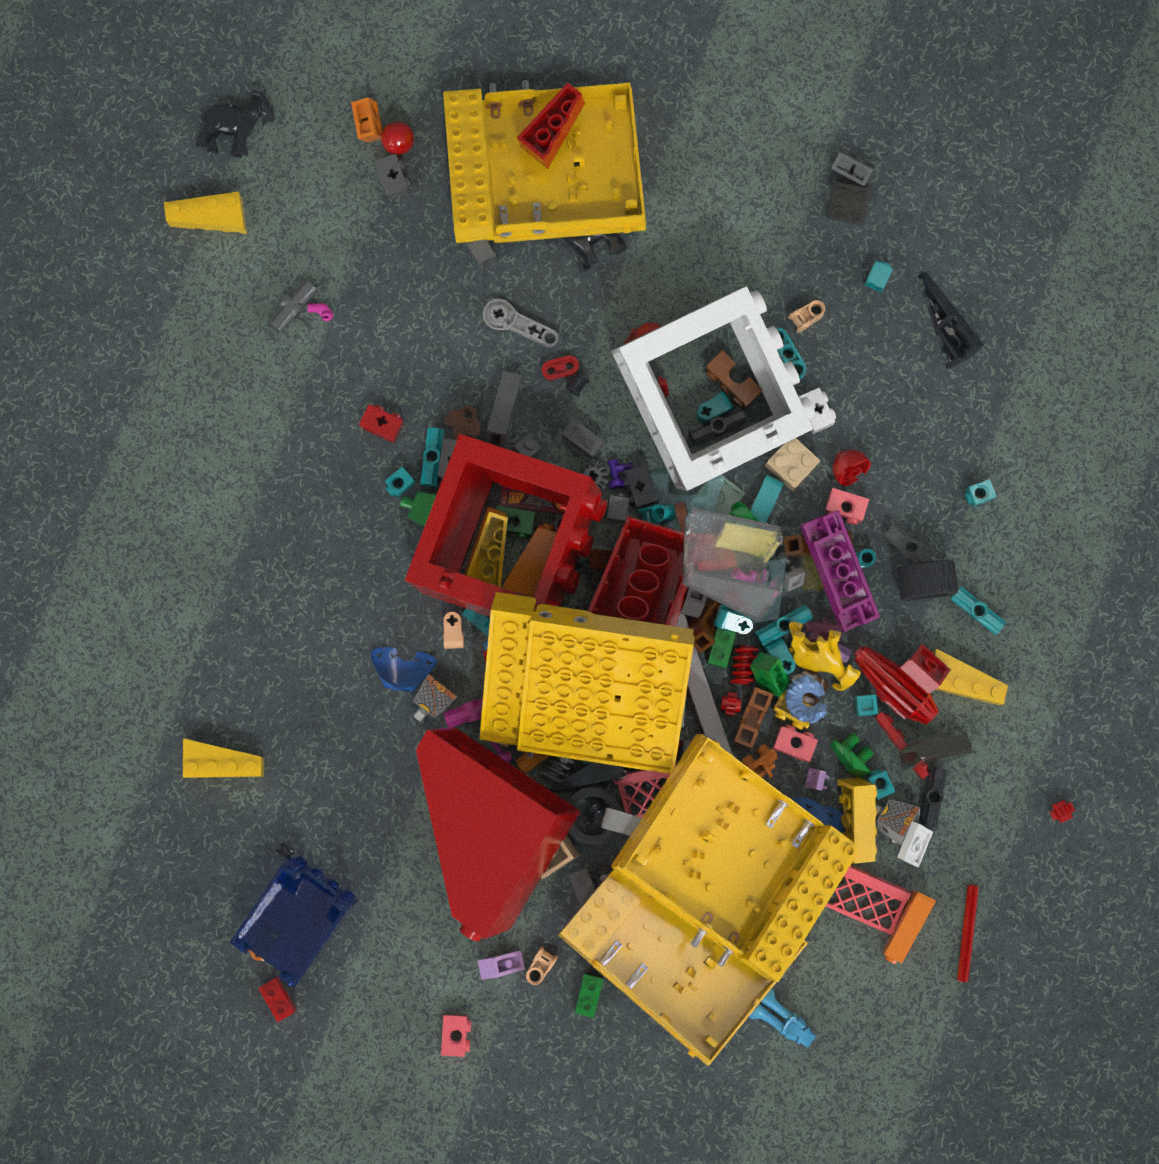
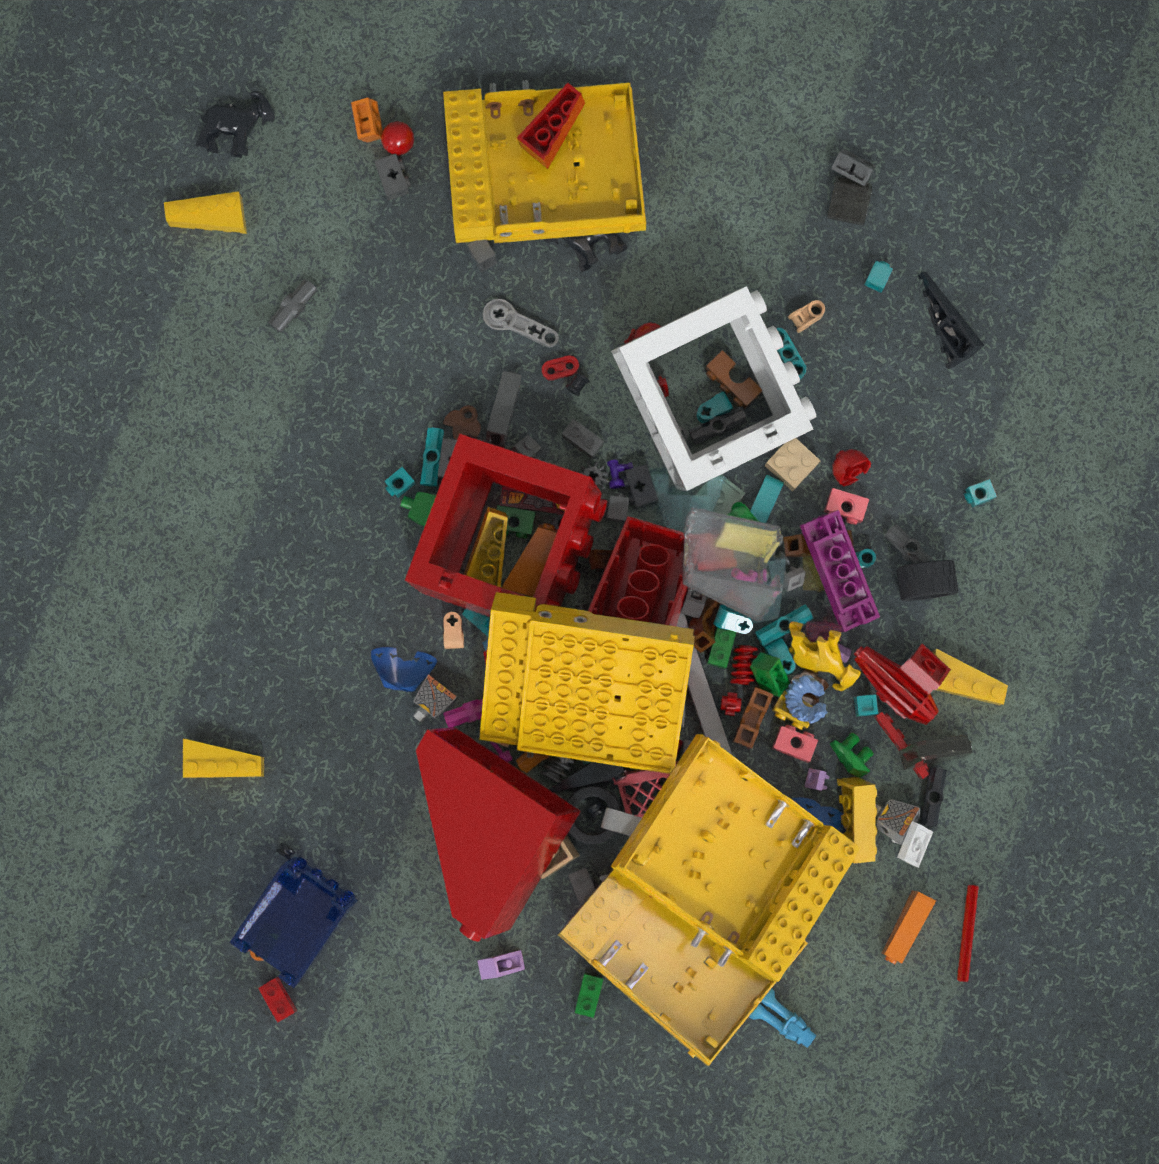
(321, 308): dark pink arm -> none
(389, 431): red brick -> none
(455, 1047): coral brick -> none
(541, 965): light nougat piece -> none
(658, 513): teal piece -> none
(681, 512): copper beam -> none
(764, 764): orange hips -> none
(826, 416): white brick -> none
(876, 884): coral fence -> none
(887, 788): teal brick -> none
(988, 618): teal piece -> none
(1062, 811): red gear -> none

